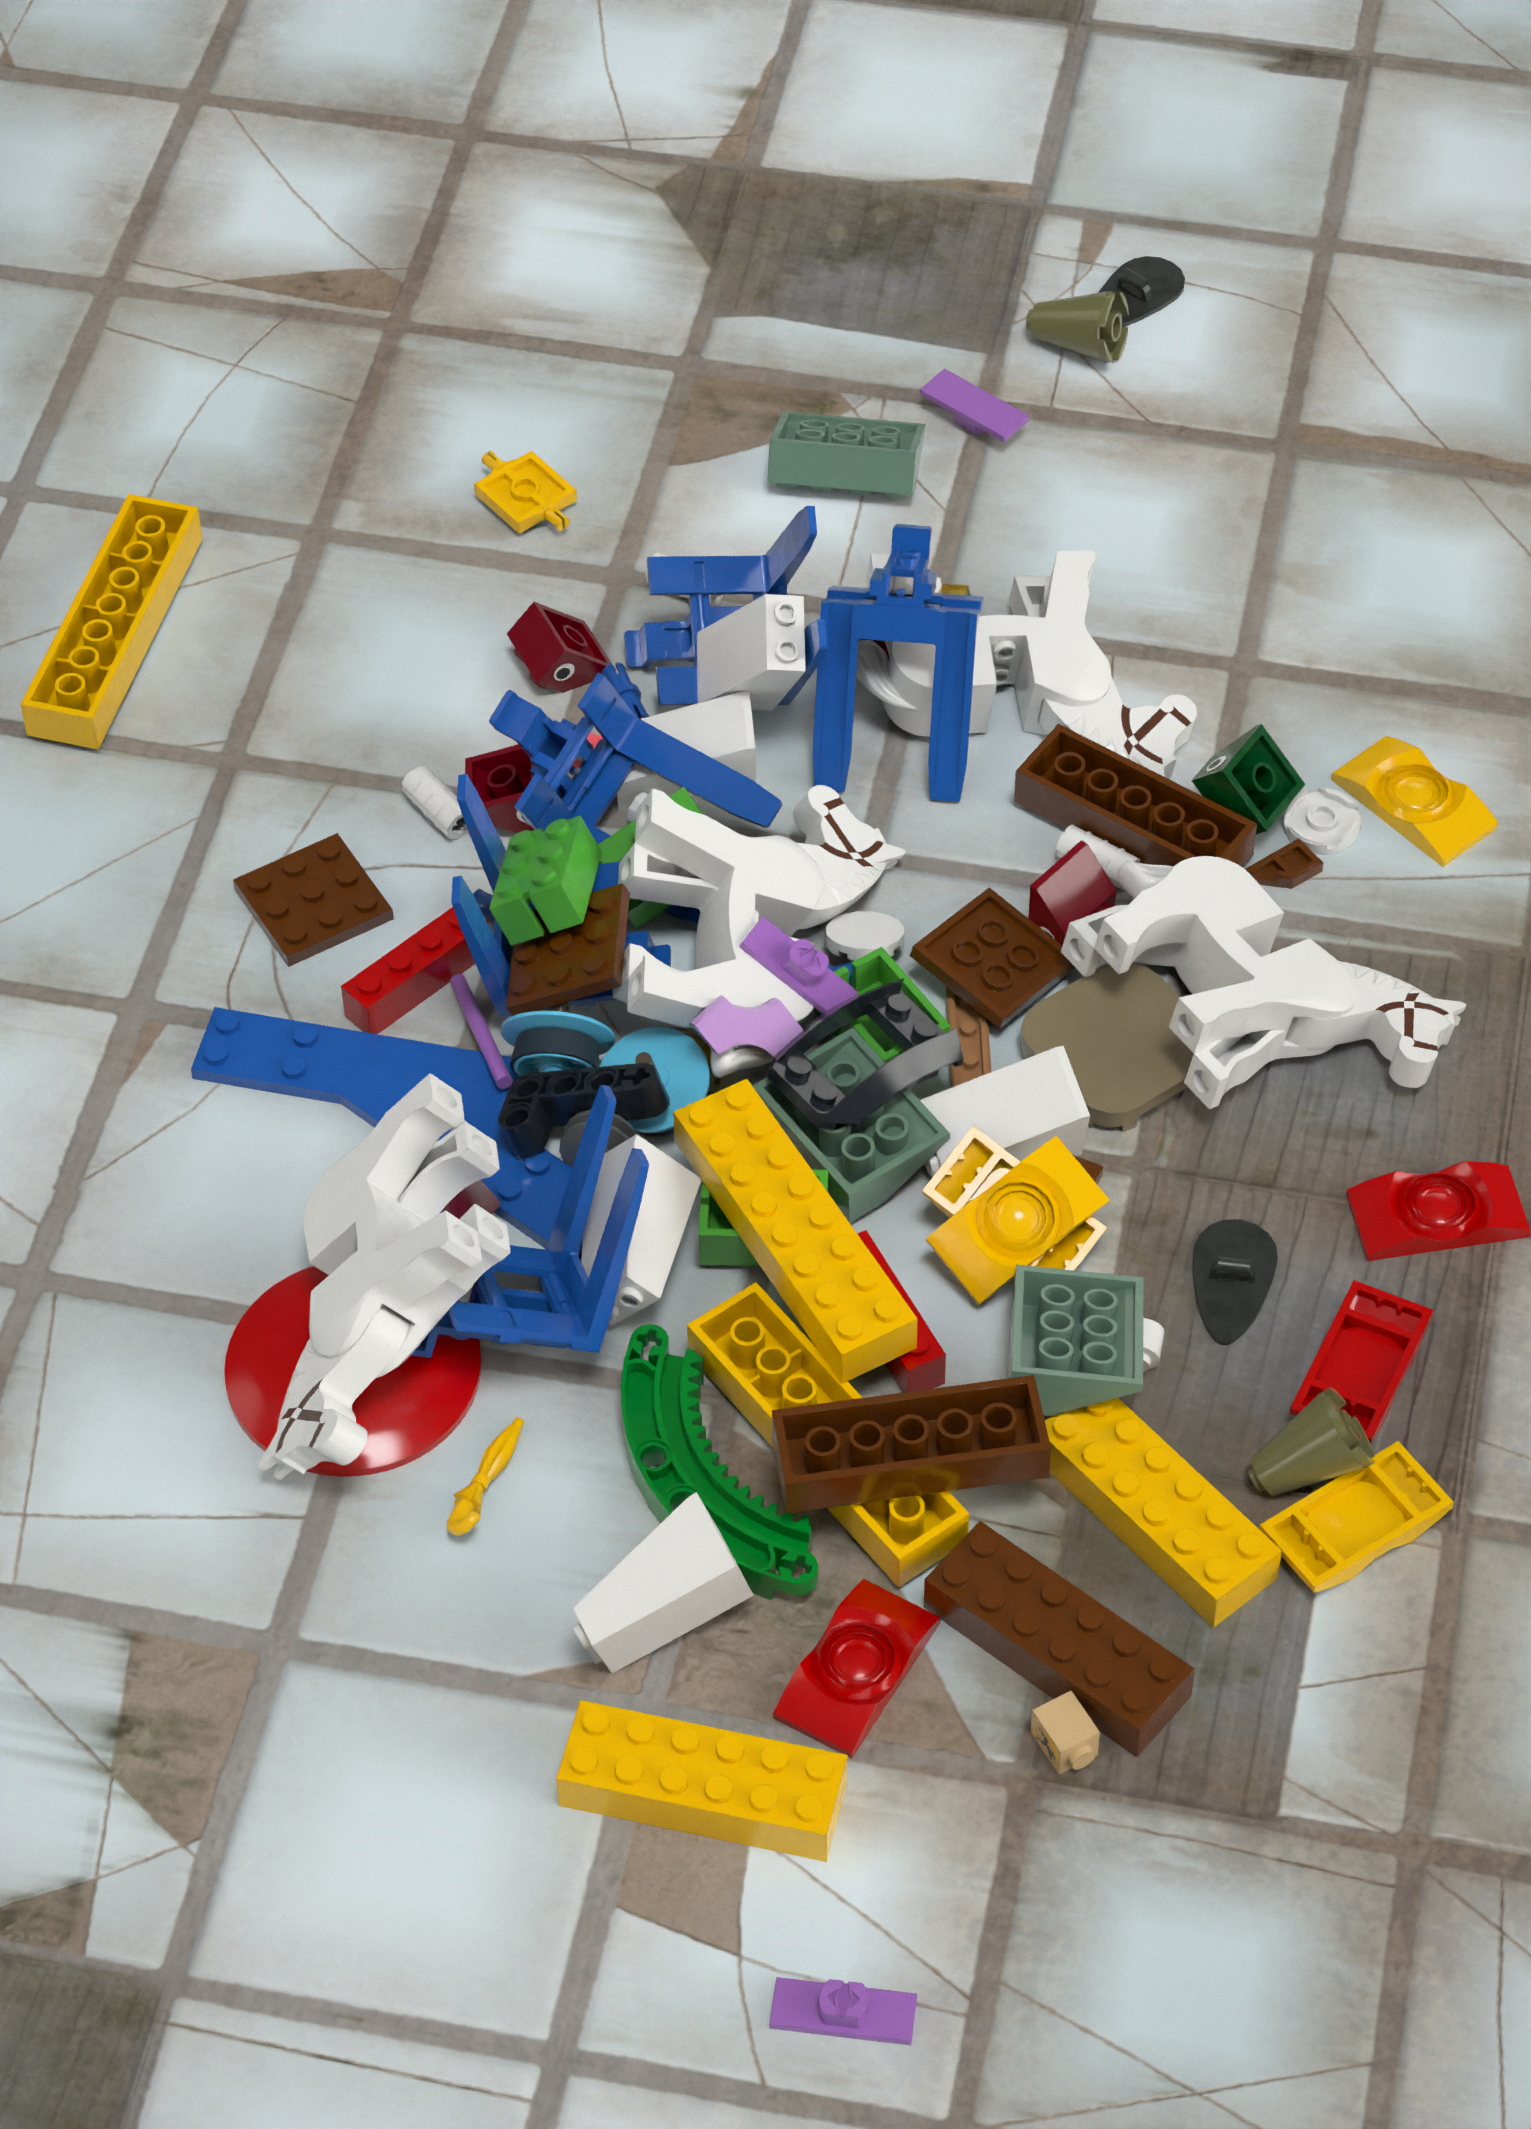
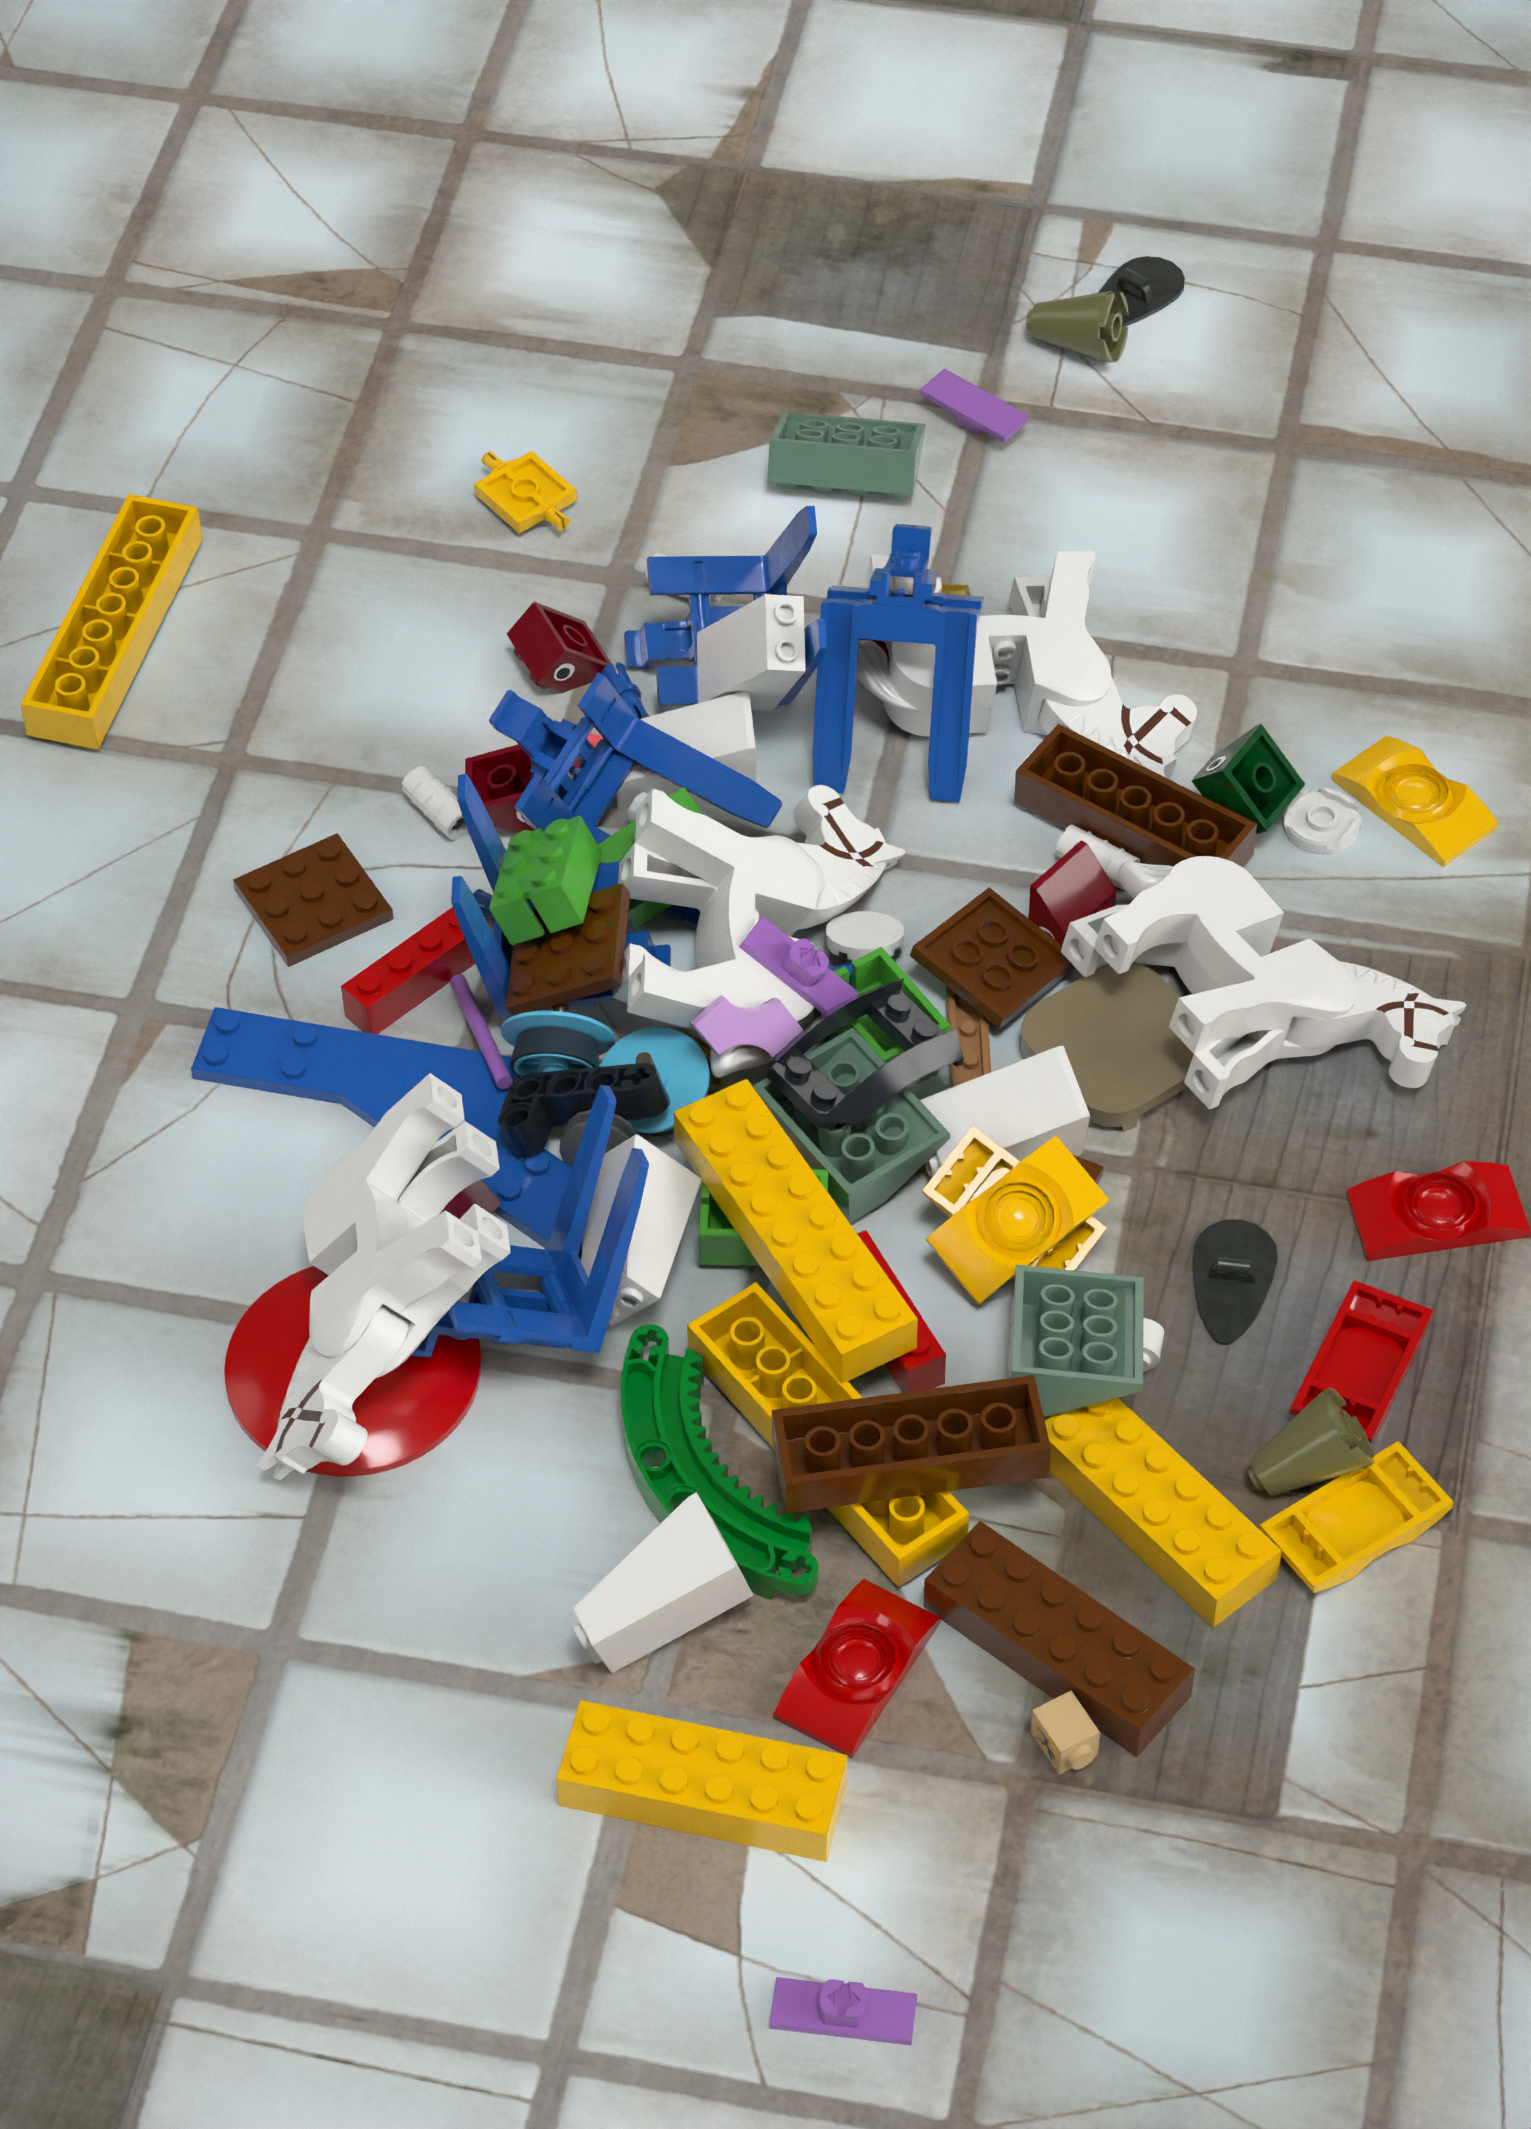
(469, 1499): yellow piece -> none
(1287, 866): reddish brown tile -> none

